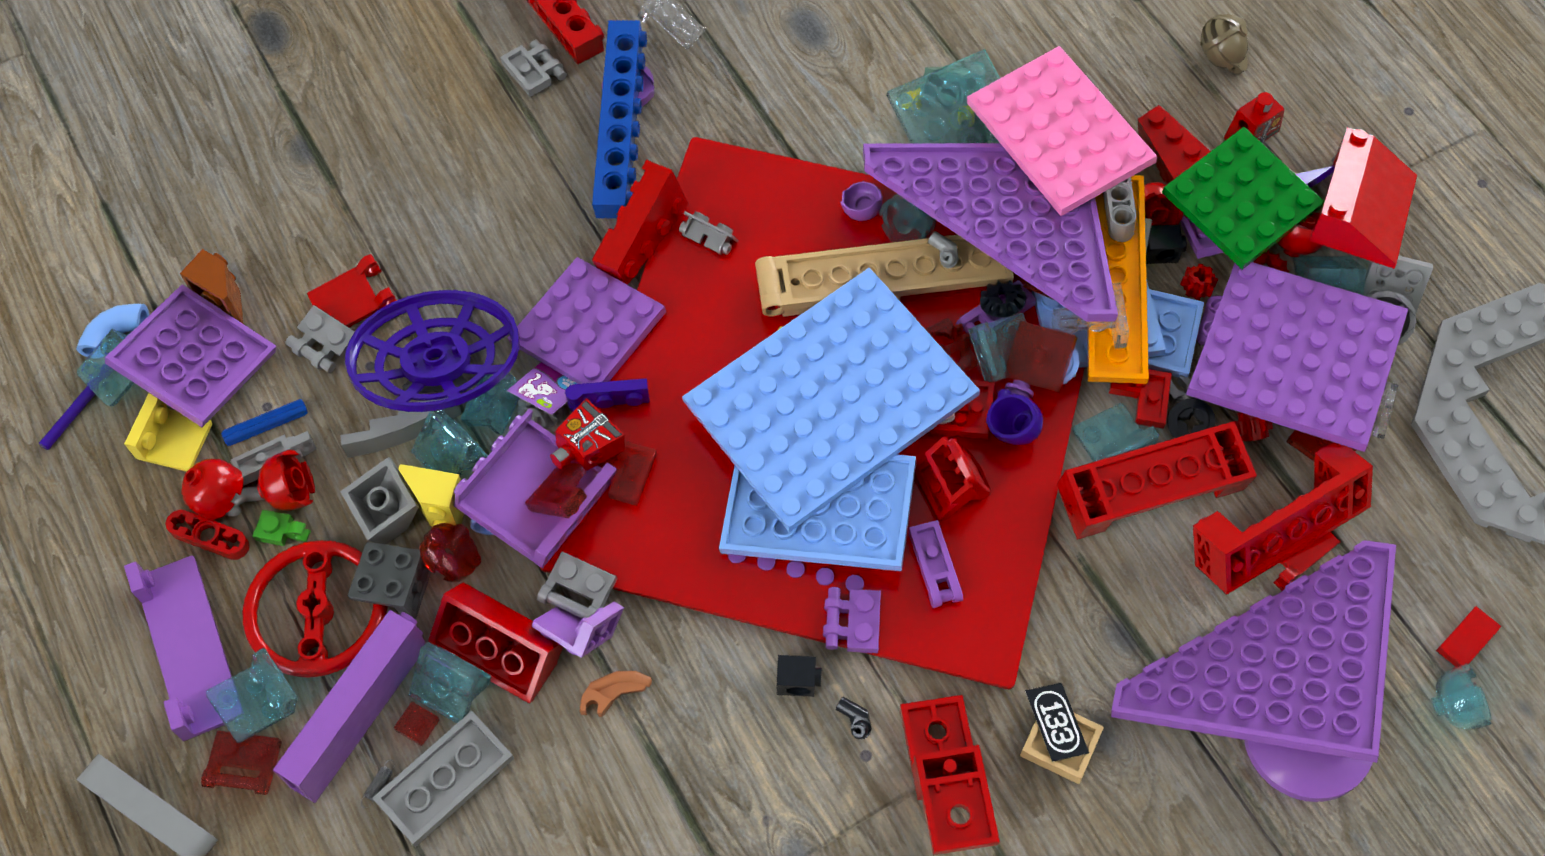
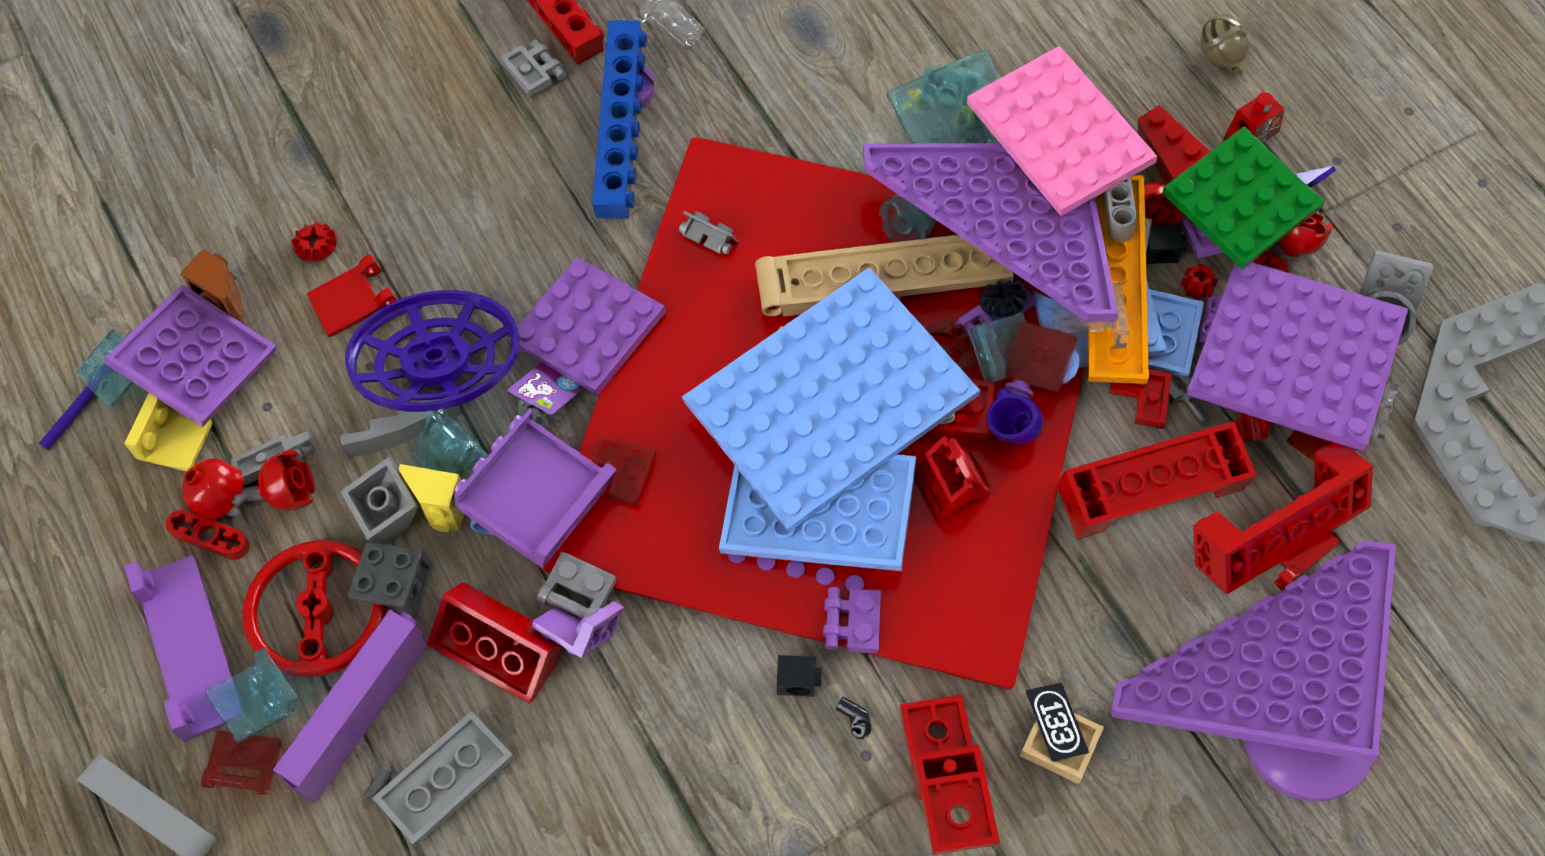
(119, 318): light blue cylinder -> none
(264, 422): blue axle -> none
(277, 527): bright green plate -> none
(321, 249): none -> red gear
(326, 331): light grey plate -> none
(416, 723): clear red plate -> none
(446, 682): clear light blue bracket -> none
(456, 539): clear red plate -> none
(493, 407): clear light blue bracket -> none
(559, 492): clear red plate -> none
(587, 438): red torso -> none
(608, 393): dark purple plate -> none
(610, 687): nougat piece -> none
(642, 223): red wedge -> none
(862, 201): medium lavender hair -> none
(935, 563): medium lavender plate -> none
(947, 249): light grey arm -> none
(1113, 433): clear light blue bracket -> none
(1184, 410): black gear -> none
(1332, 270): clear light blue slope -> none
(1366, 200): red slope -> none
(1461, 699): clear light blue cylinder -> none
(1468, 638): red tile -> none

